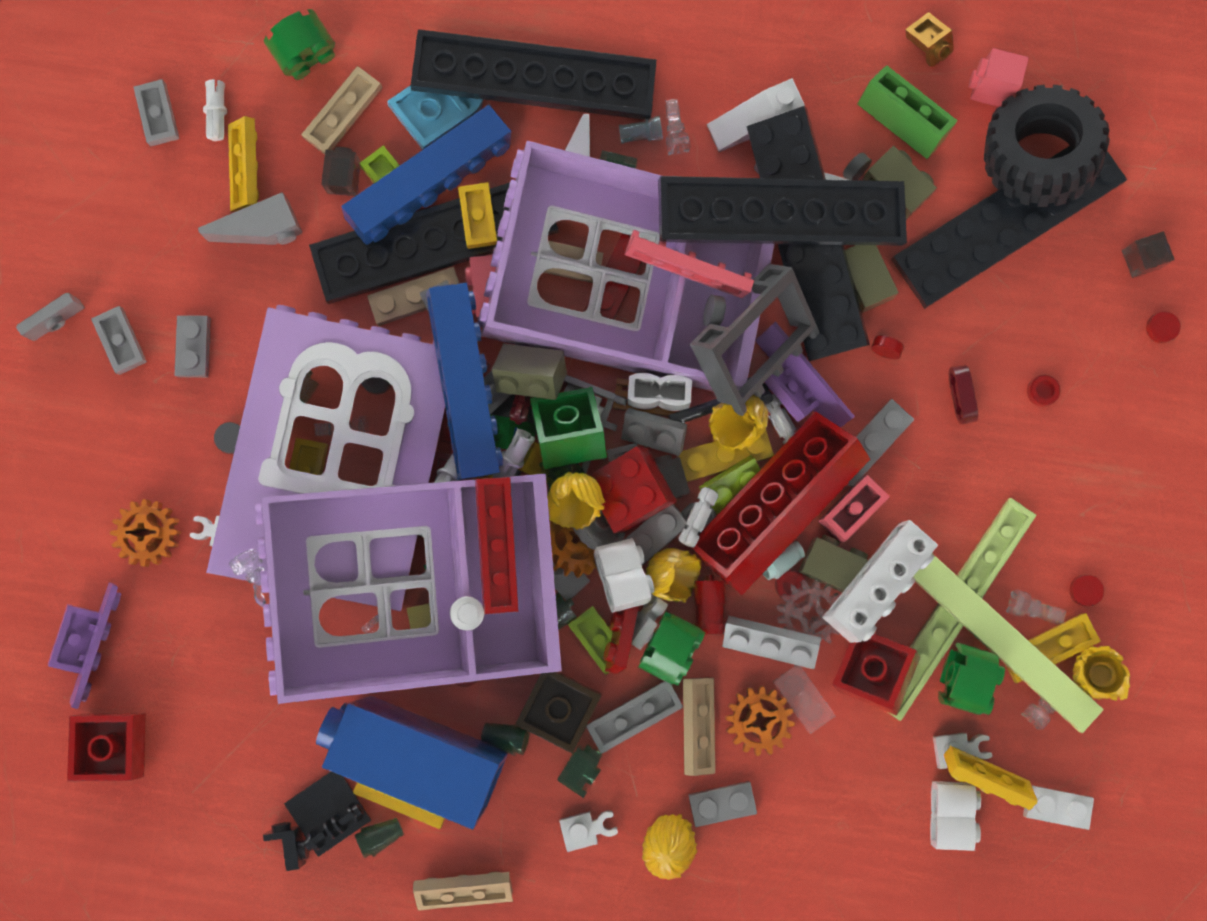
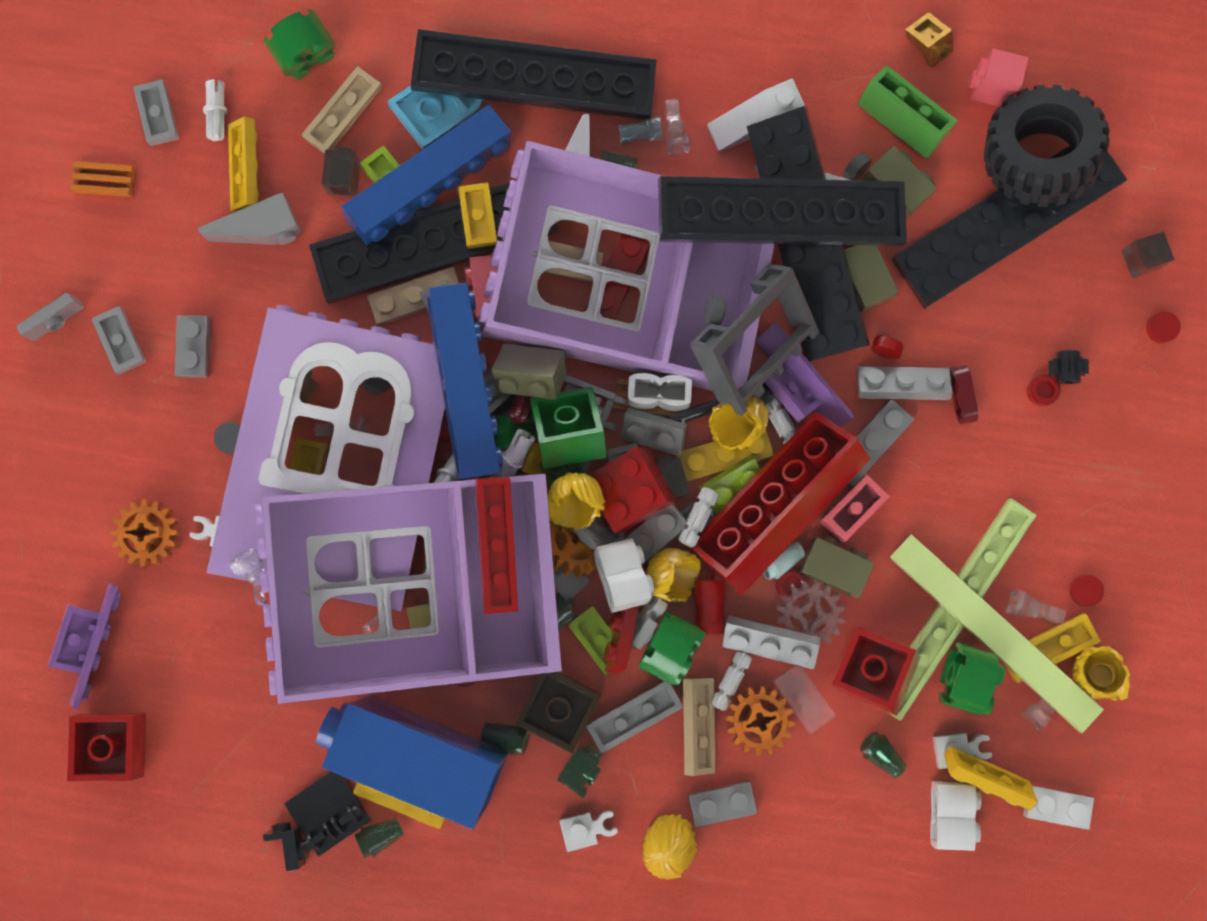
(77, 176): none -> orange tile
(463, 890): tan plate -> none
(466, 613): white plate -> none
(689, 266): coral hinge -> none
(731, 680): none -> white axle
(880, 582): white brick -> none
(881, 753): none -> cone
(903, 383): none -> light grey plate
(1068, 367): none -> black gear

